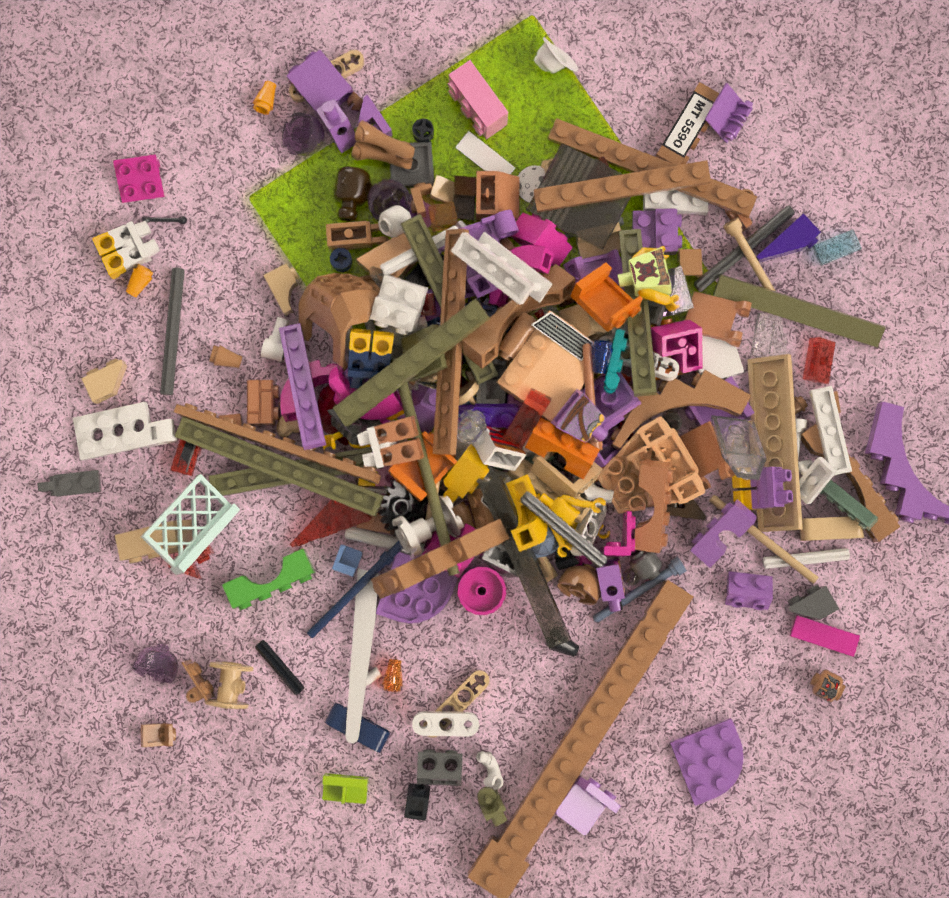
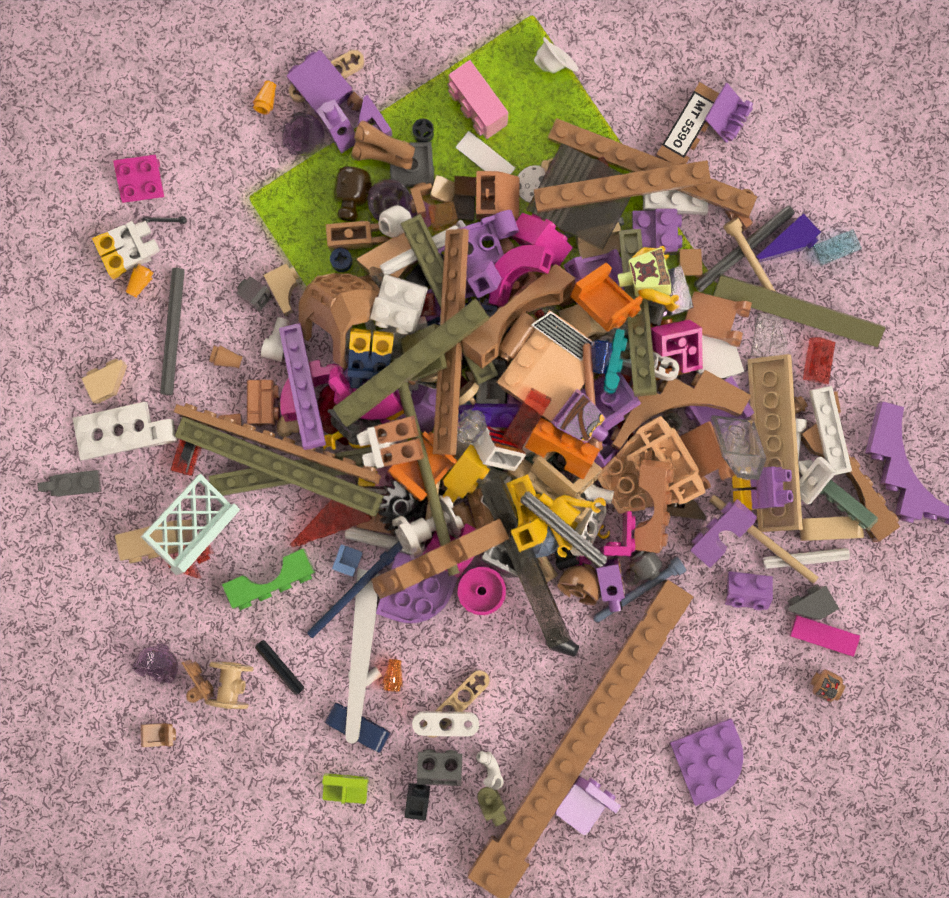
(254, 293): none -> dark grey slope
(501, 267): white fence -> none

